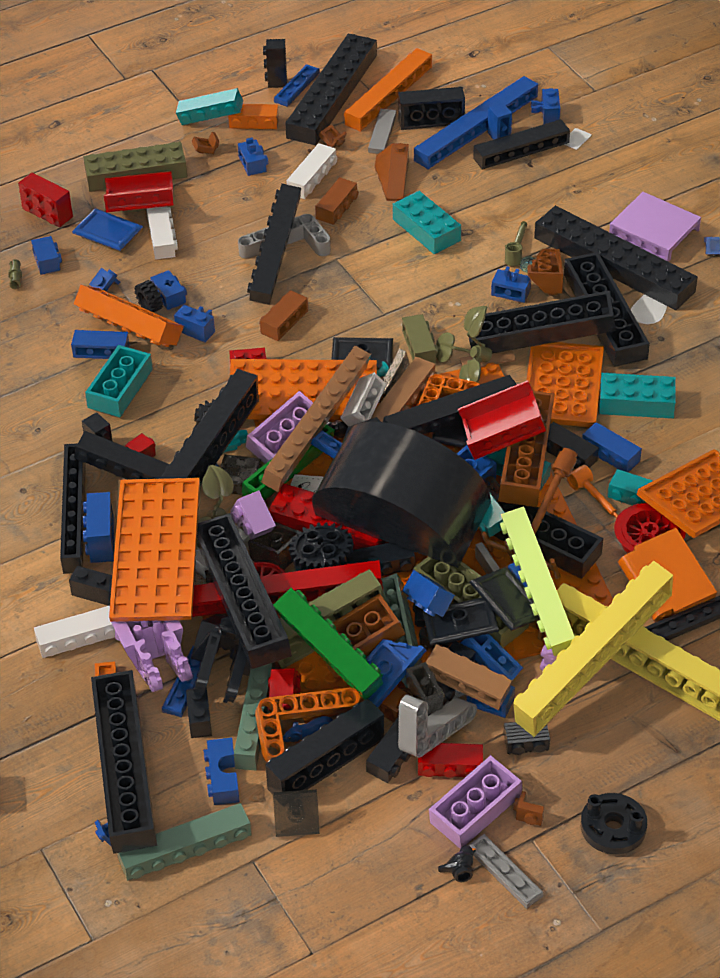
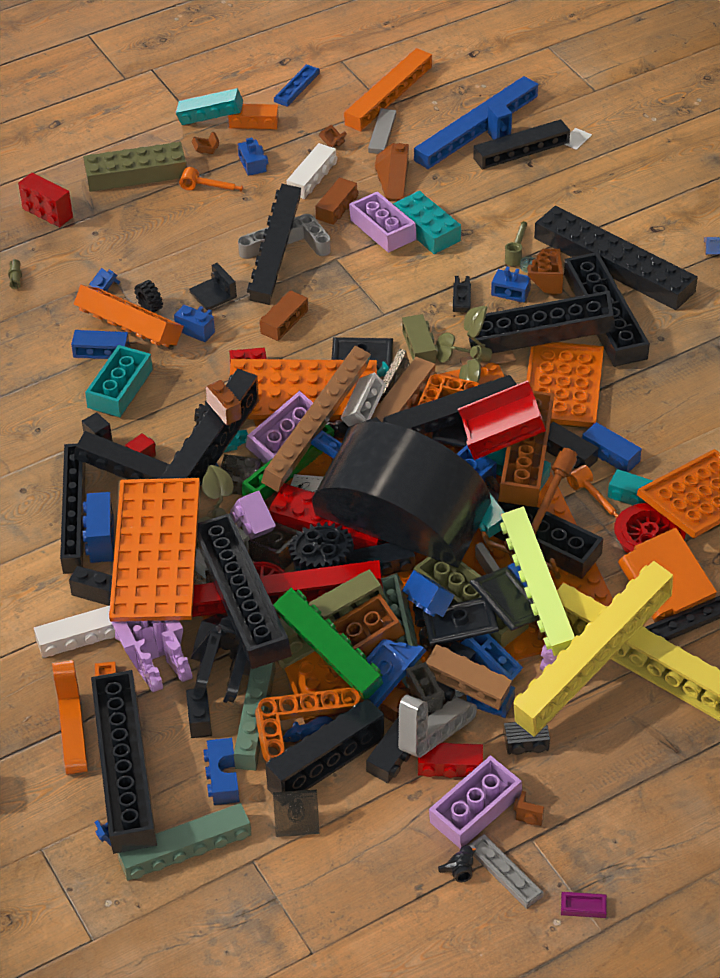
(46, 255): blue brick -> none
(70, 717): none -> orange beam
(107, 229): blue piece -> none
(139, 191): red panel -> none
(161, 232): white brick -> none
(170, 289): blue brick -> none
(177, 700): blue tile -> none
(191, 178): none -> orange piece
(216, 290): none -> black bracket
(223, 402): none -> dark orange brick
(275, 63): black brick -> none
(283, 683): red brick -> none
(331, 89): black brick -> none
(382, 221): none -> lavender brick
(430, 107): black brick -> none
(461, 295): none -> black hinge
(548, 106): blue brick -> none
(583, 904): none -> magenta tile
(616, 808): black piece -> none
(637, 395): teal brick -> none
(648, 310): white sticker -> none
(654, 225): lavender panel -> none

